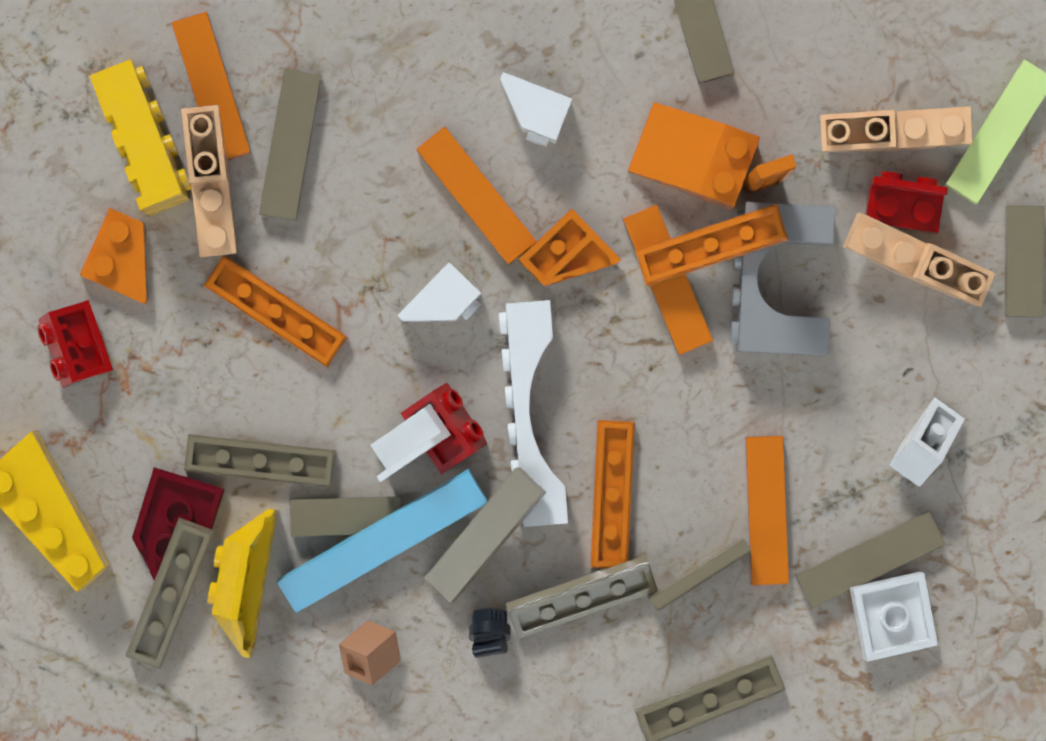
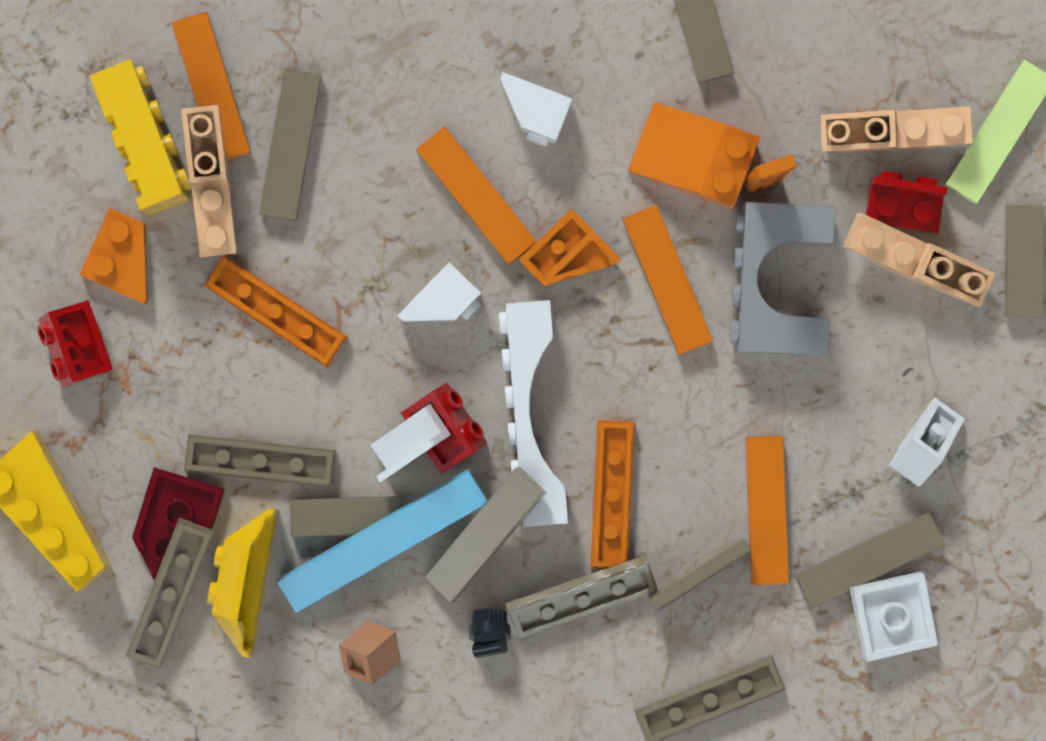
(712, 245): orange tile -> none

